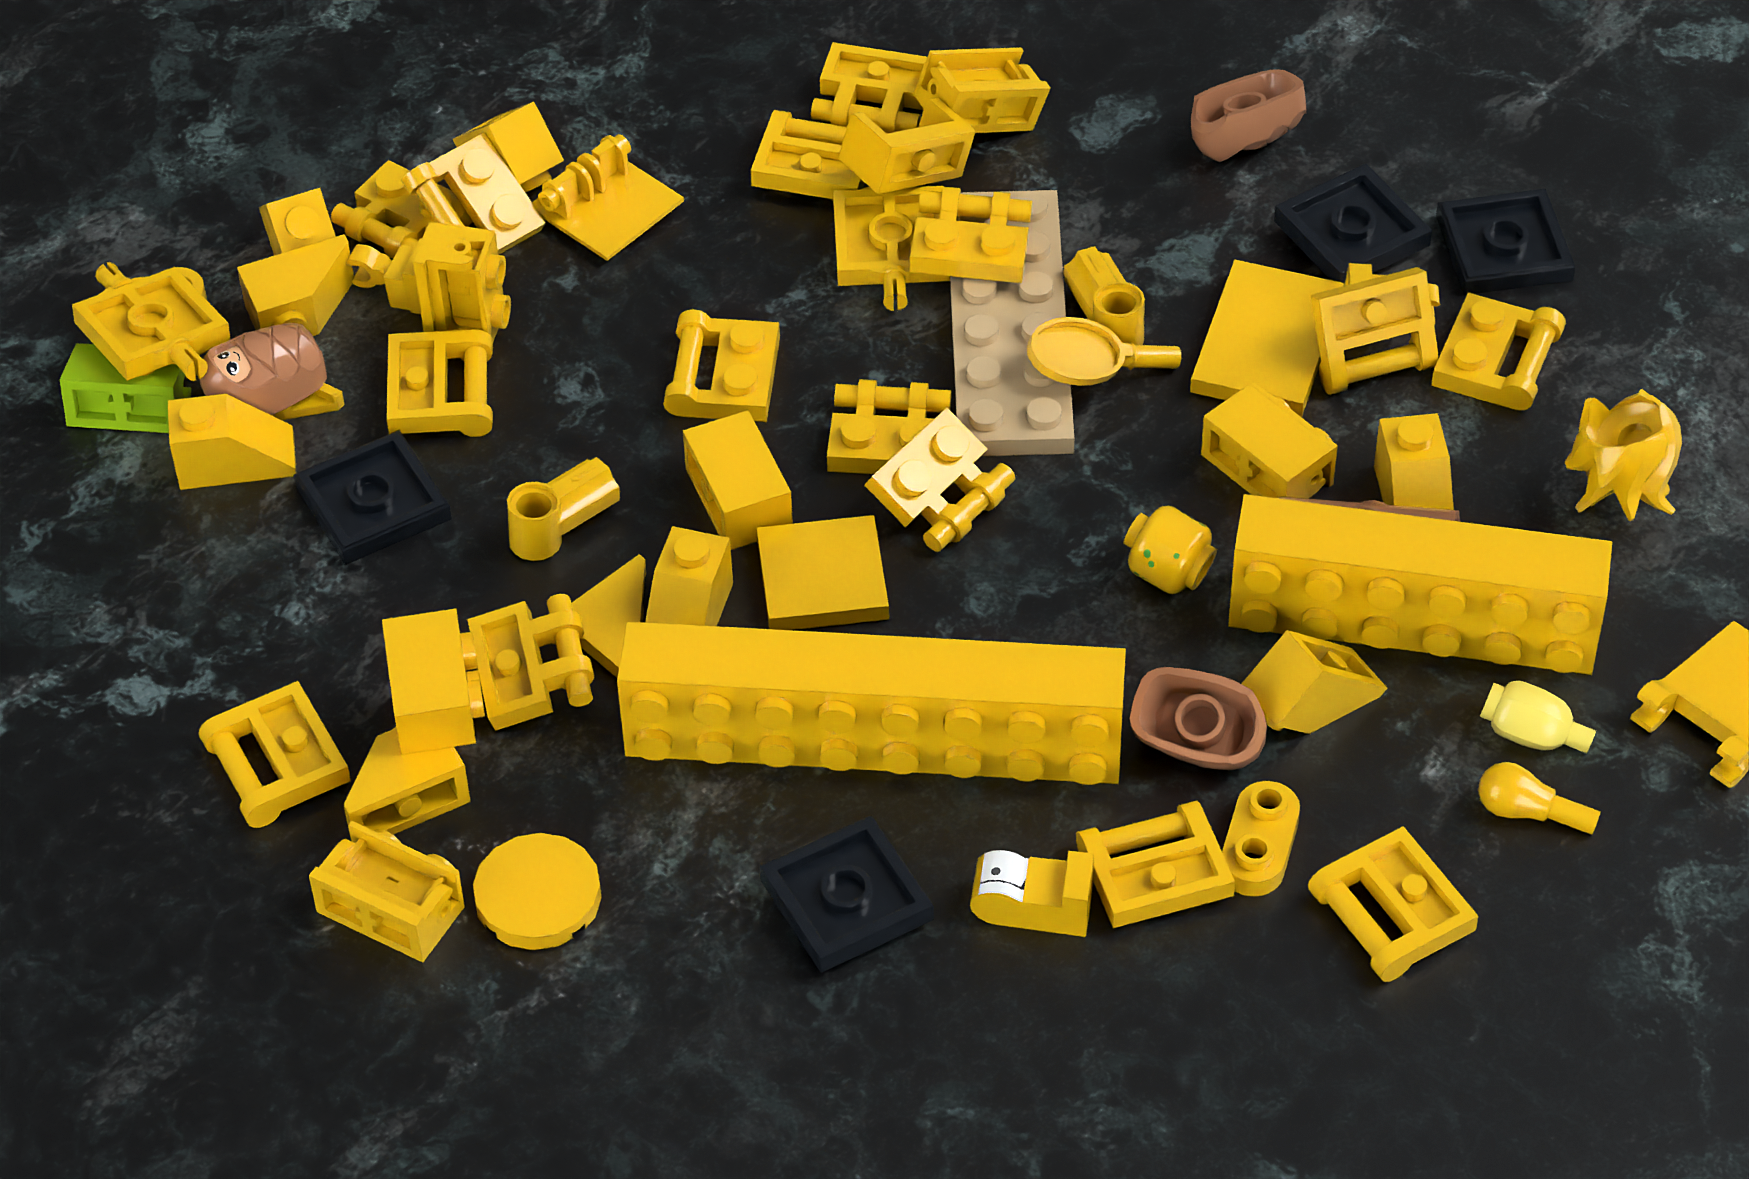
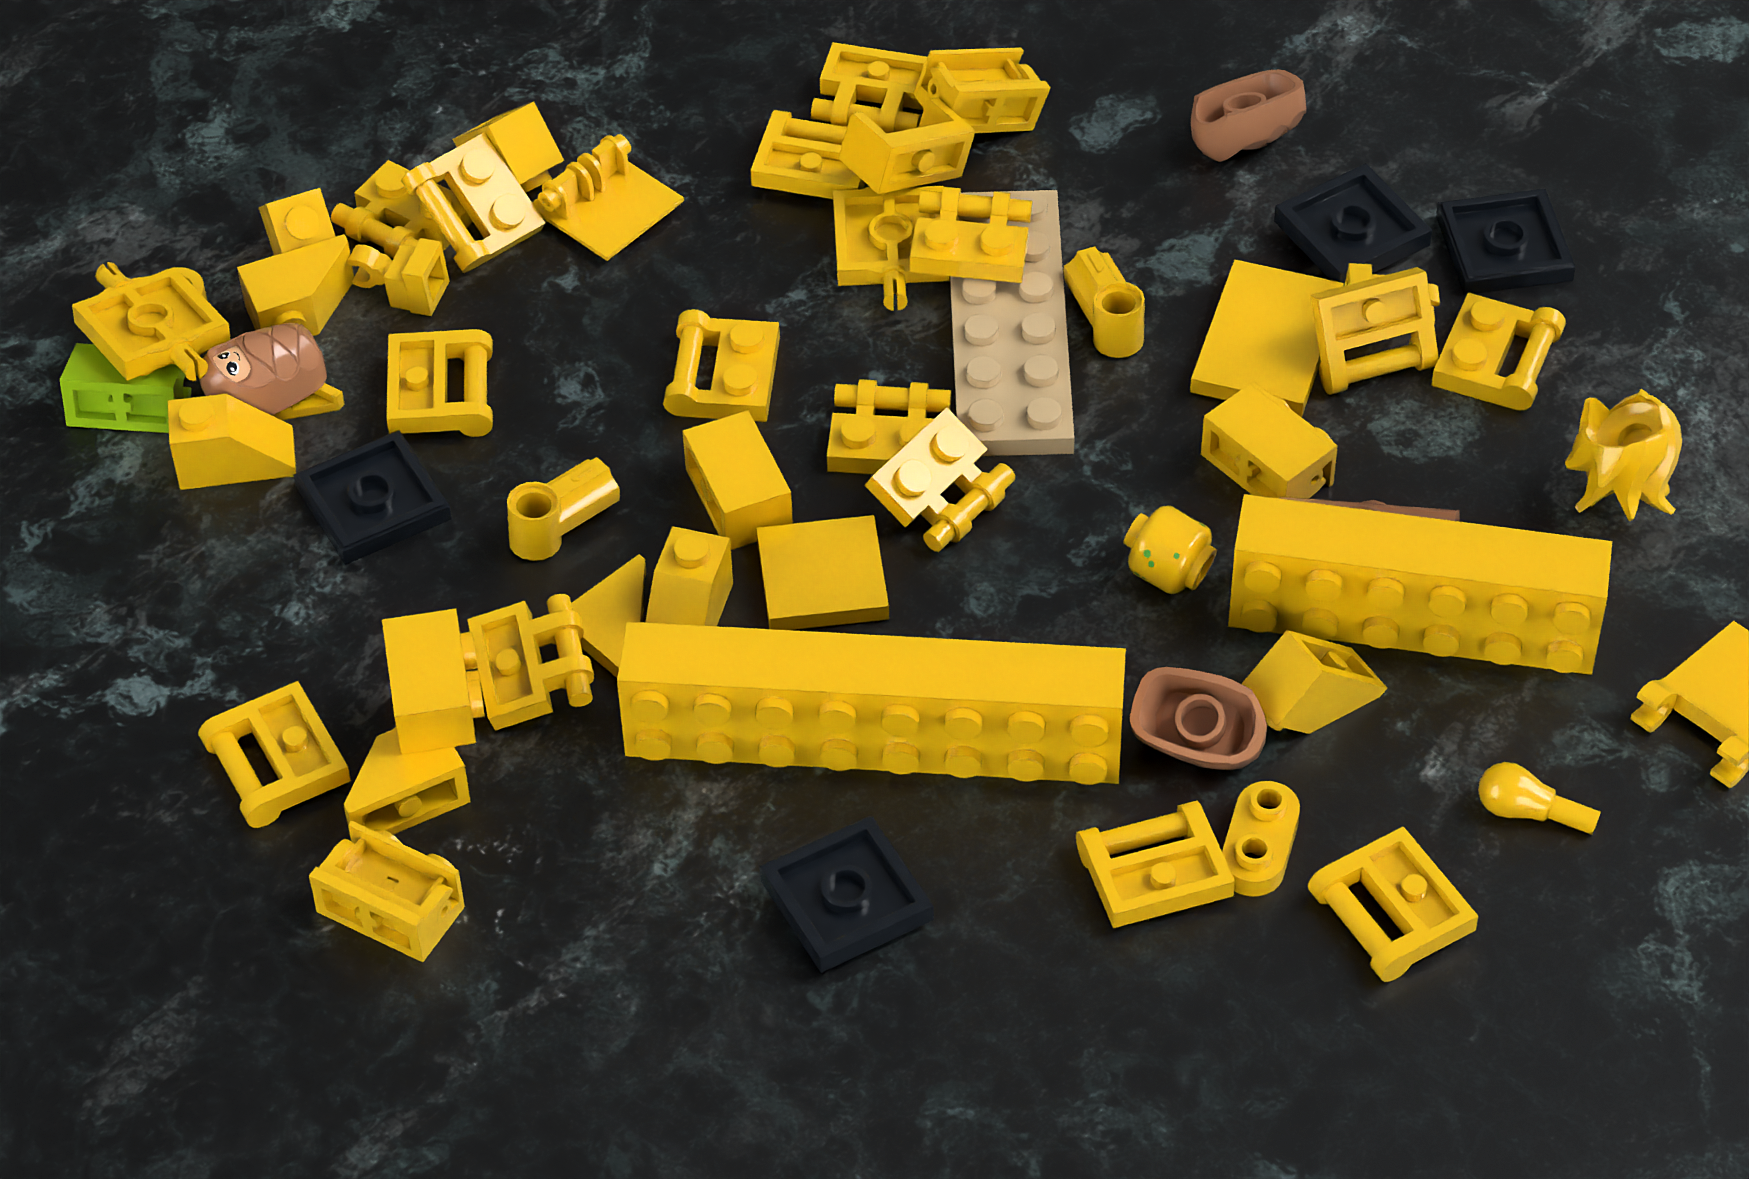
(461, 280): yellow hinge -> none
(537, 890): yellow tile -> none
(1034, 891): yellow leg -> none
(1090, 353): yellow piece -> none
(1413, 462): yellow slope -> none
(1534, 718): light yellow plant -> none

